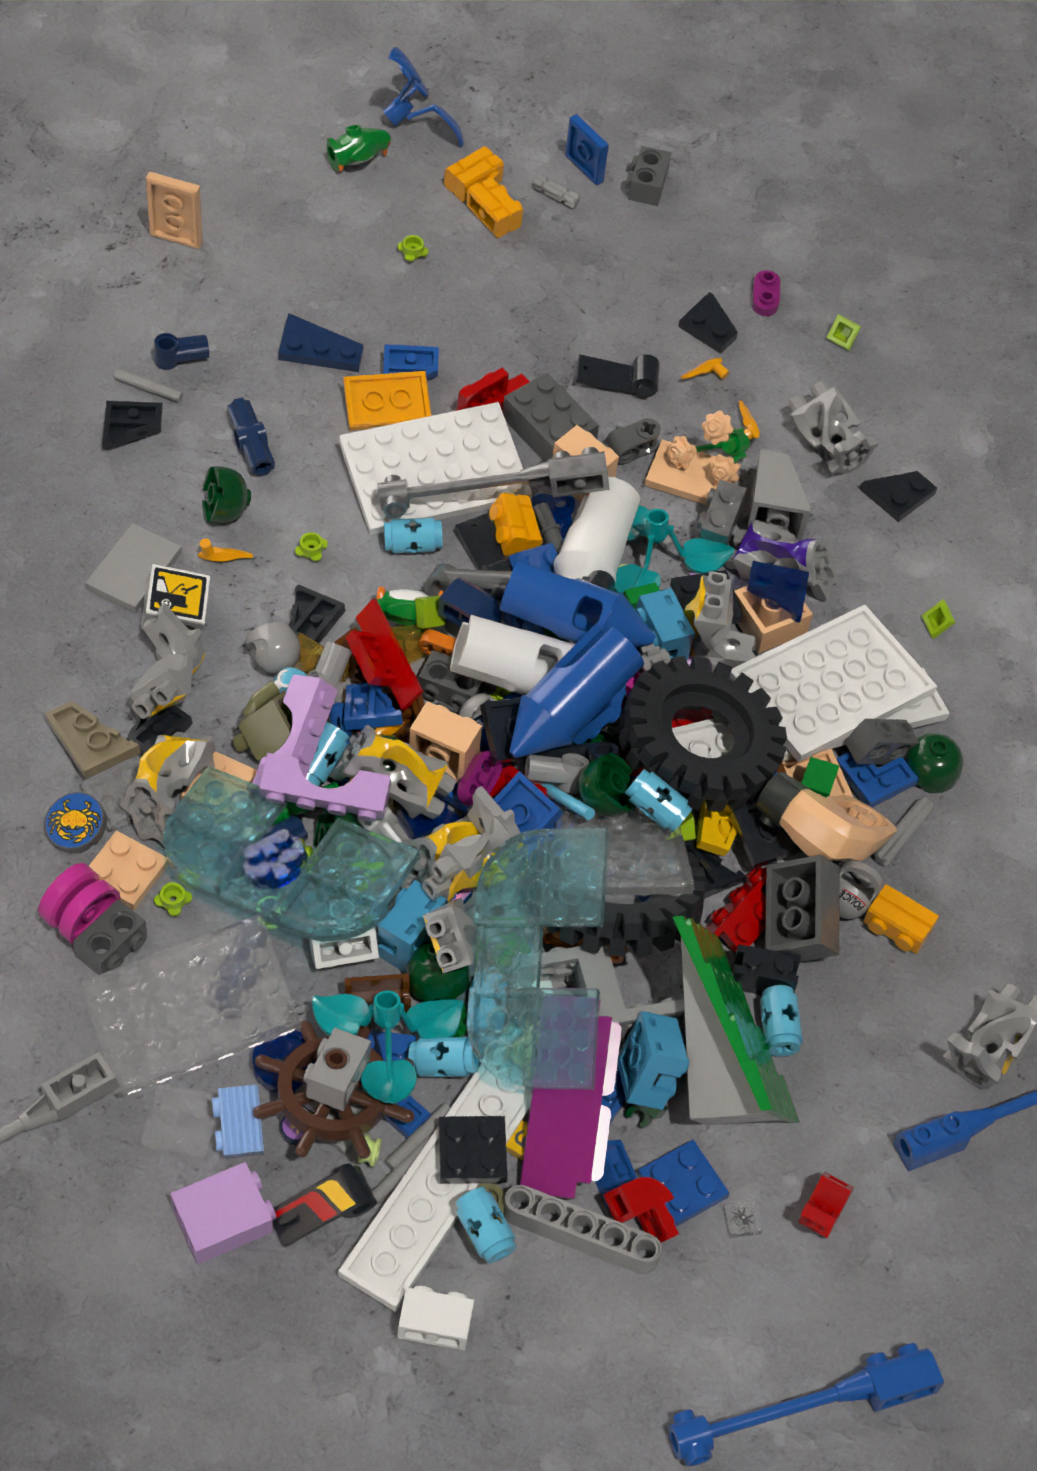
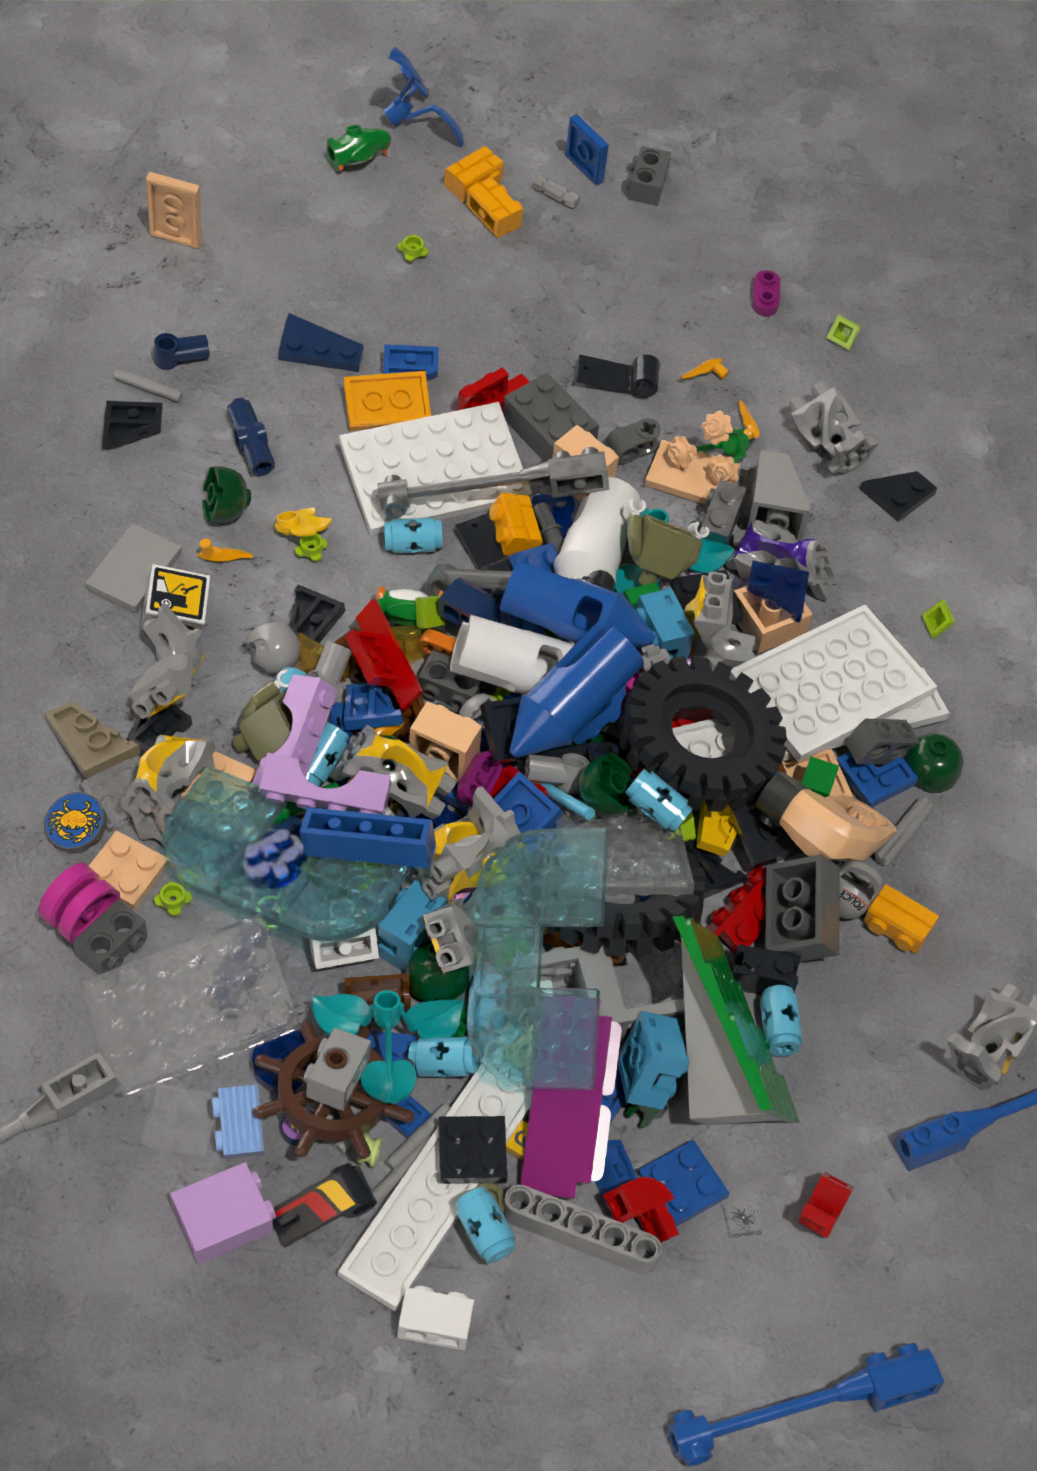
(301, 522): none -> yellow plate
(368, 837): none -> blue brick
(661, 546): none -> olive torso
(709, 324): black wing -> none

